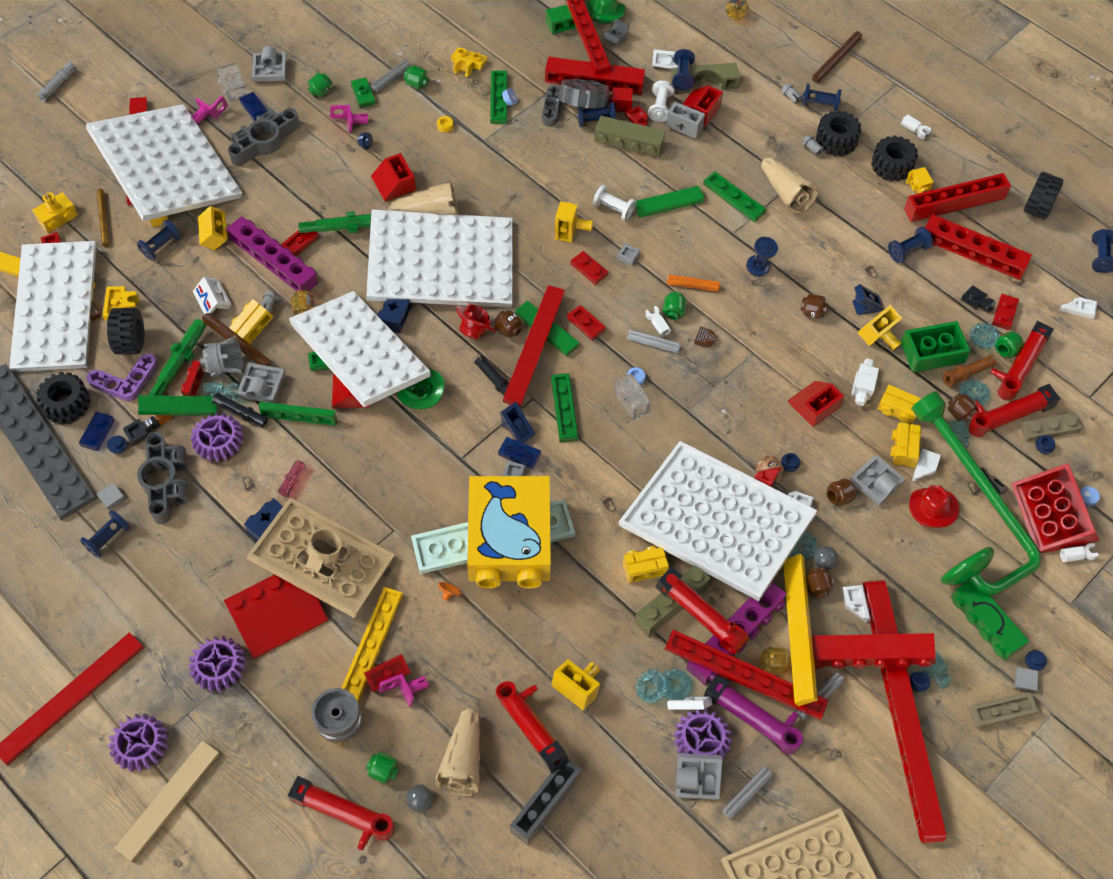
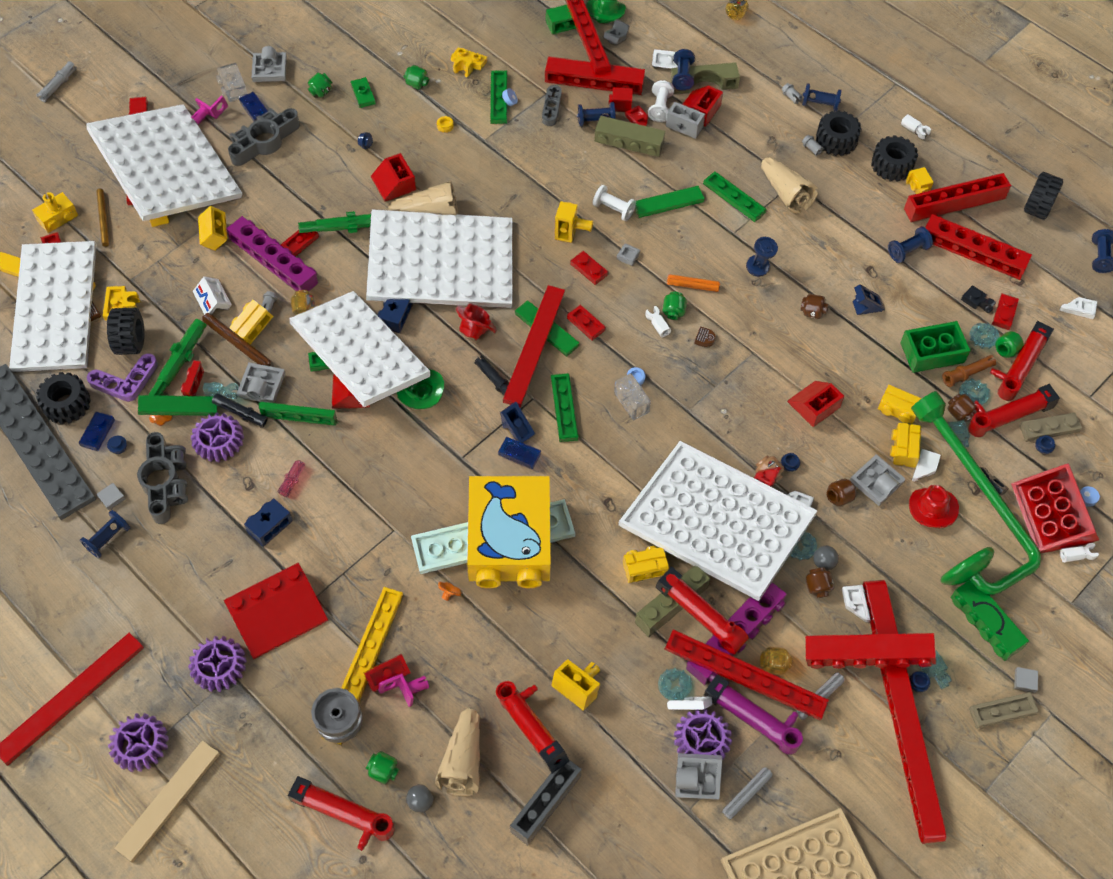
(139, 430): black plate -> none
(162, 237): dark blue hose -> none
(223, 357): light grey hat -> none
(294, 534): tan plate -> none
(347, 114): dark pink bracket -> none
(390, 76): light grey axle -> none
(508, 323): reddish brown head -> none
(514, 469): light grey tile -> none
(584, 93): dark grey connector -> none
(651, 695): clear light blue gear -> none
(654, 341): light grey axle -> none
(800, 631): yellow tile -> none
(836, 57): reddish brown axle -> none
(864, 382): white piece -> none
(881, 327): yellow brick -> none
(1035, 660): dark blue plate -> none

